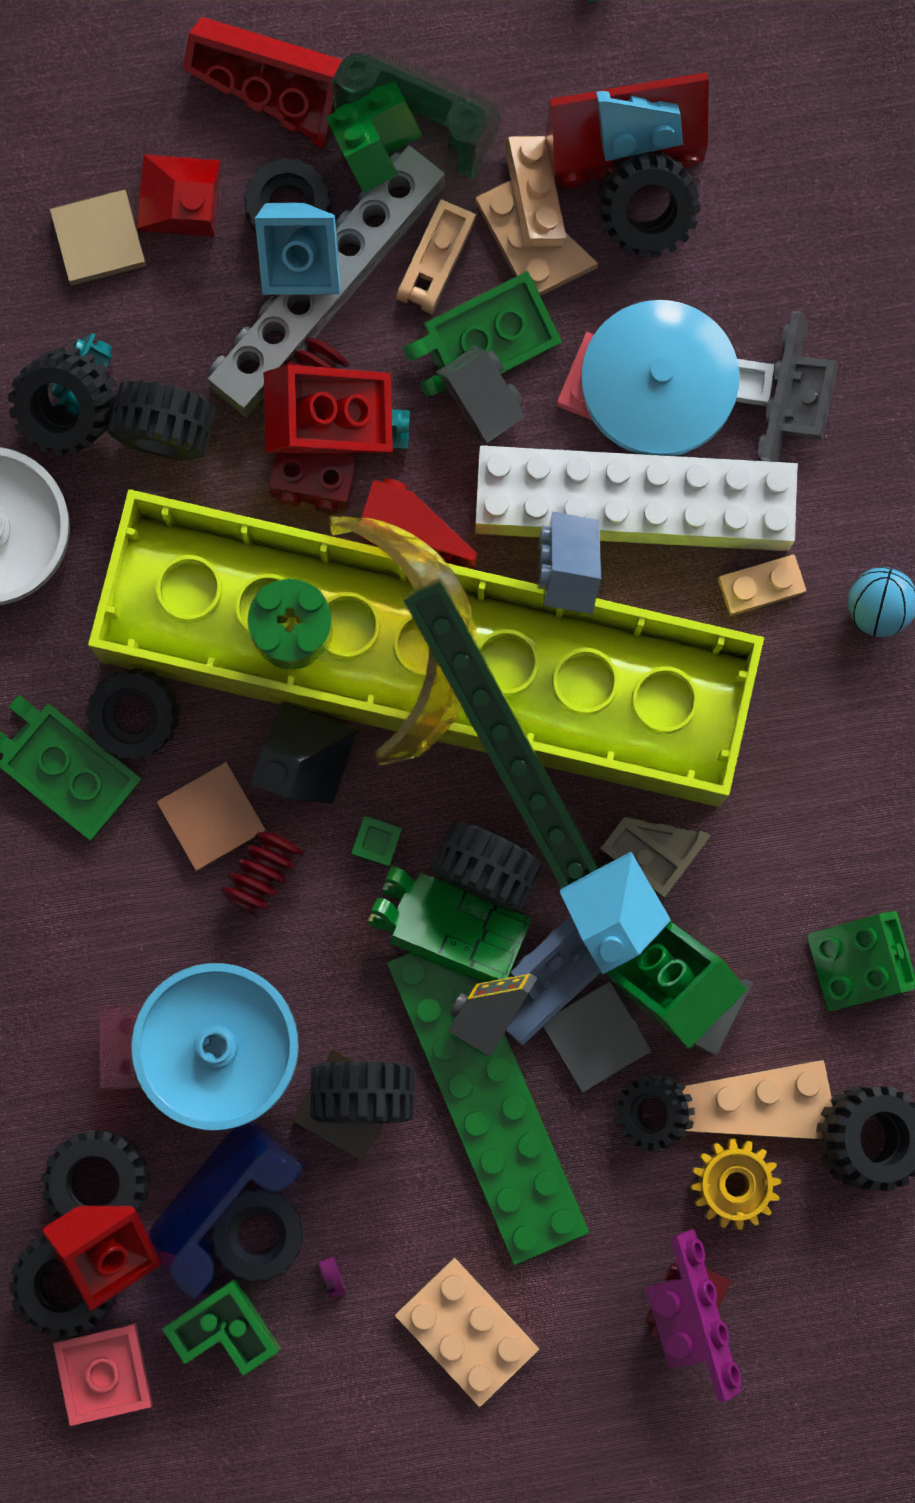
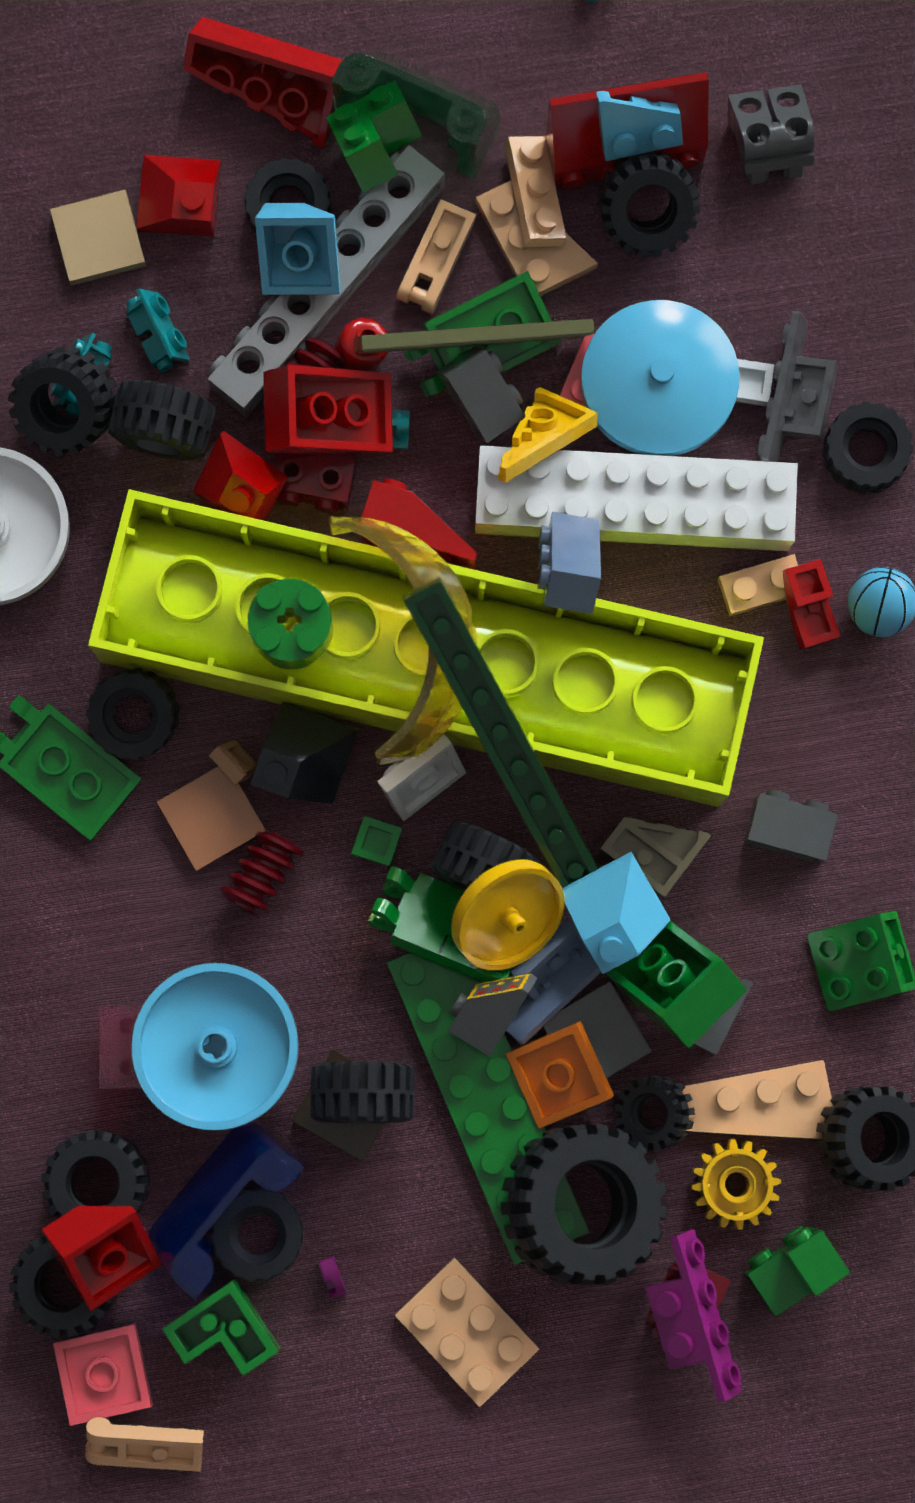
(143, 1446): none -> light nougat plate
(150, 313): none -> teal hinge
(234, 761): none -> medium nougat tile
(239, 480): none -> red slope
(345, 345): none -> red head
(420, 779): none -> white plate
(473, 336): none -> olive tile
(508, 915): none -> yellow piece
(545, 430): none -> yellow wing
(559, 1074): none -> orange plate
(634, 1205): none -> black tyre
(772, 135): none -> dark grey hips
(791, 827): none -> dark grey brick
(796, 1269): none -> green brick
(808, 604): none -> red slope
(874, 418): none -> black tyre

